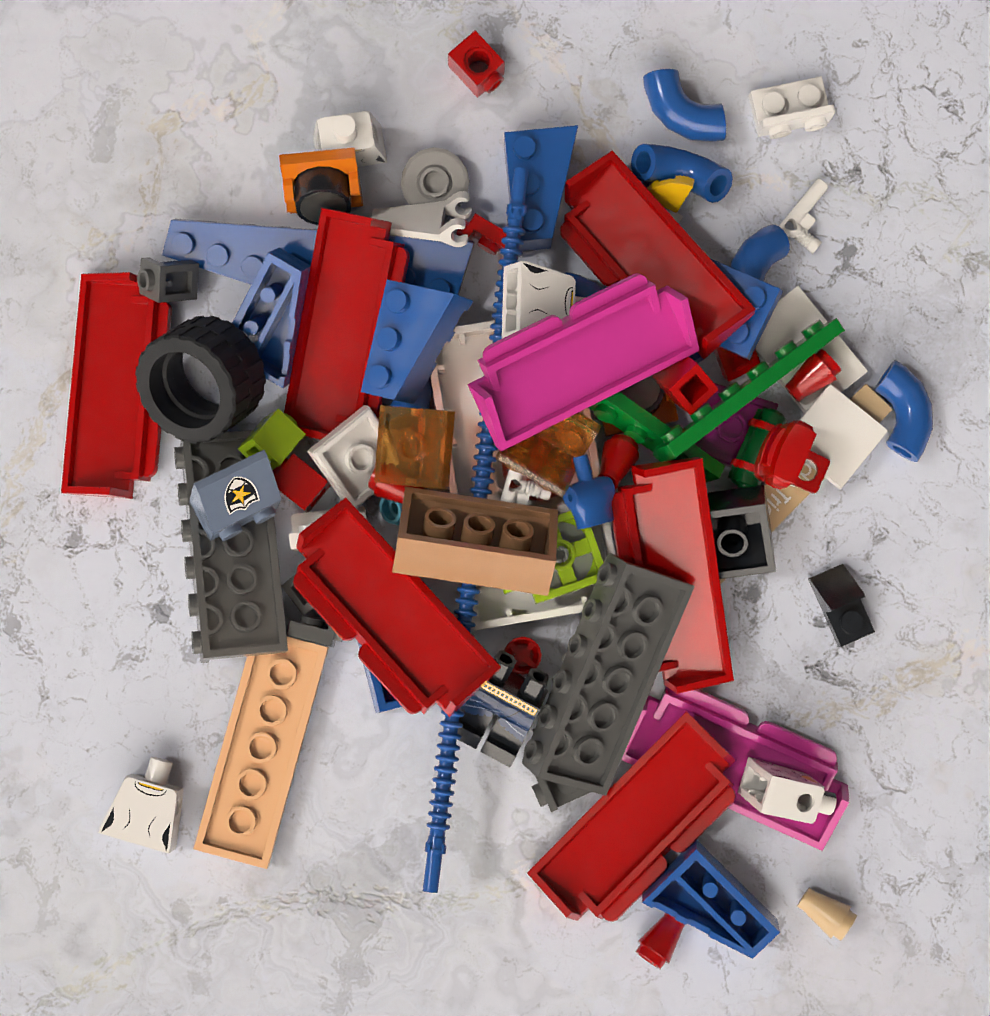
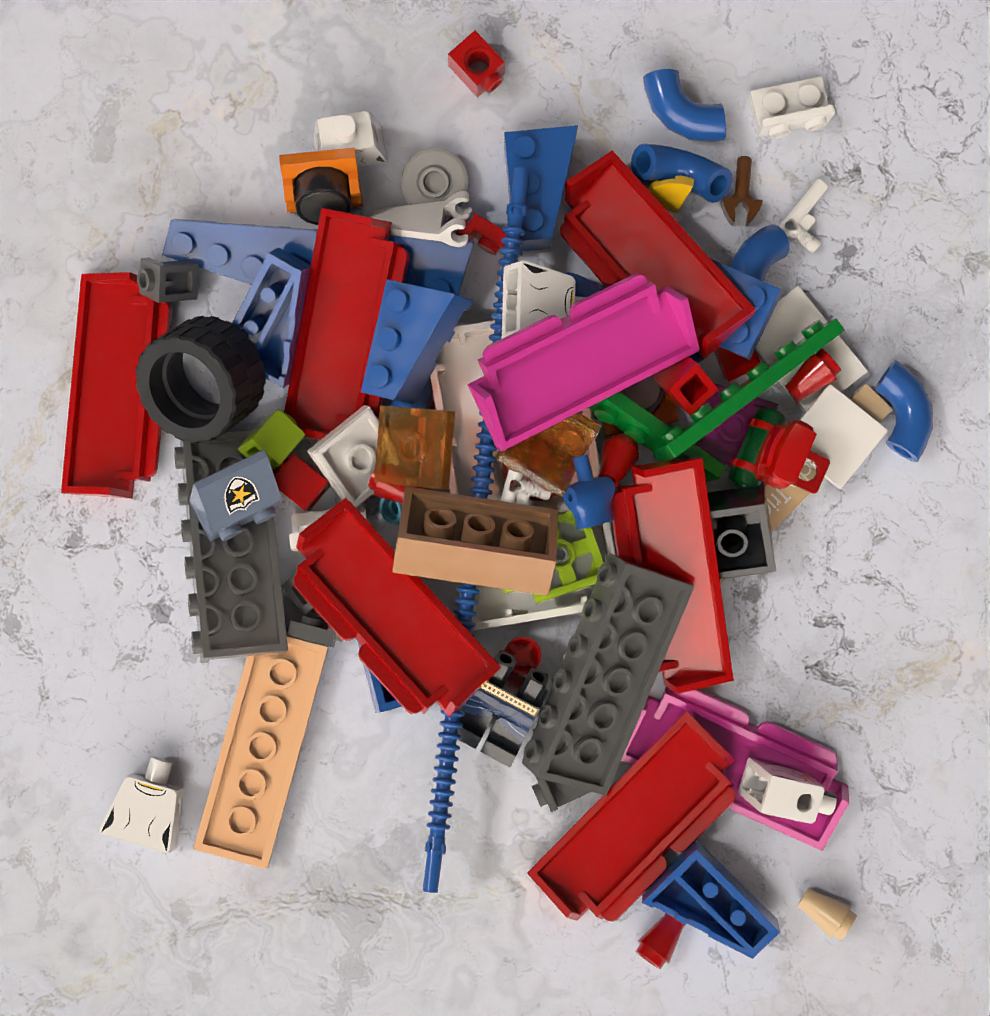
(742, 191): none -> reddish brown bar
(842, 604): black slope -> none

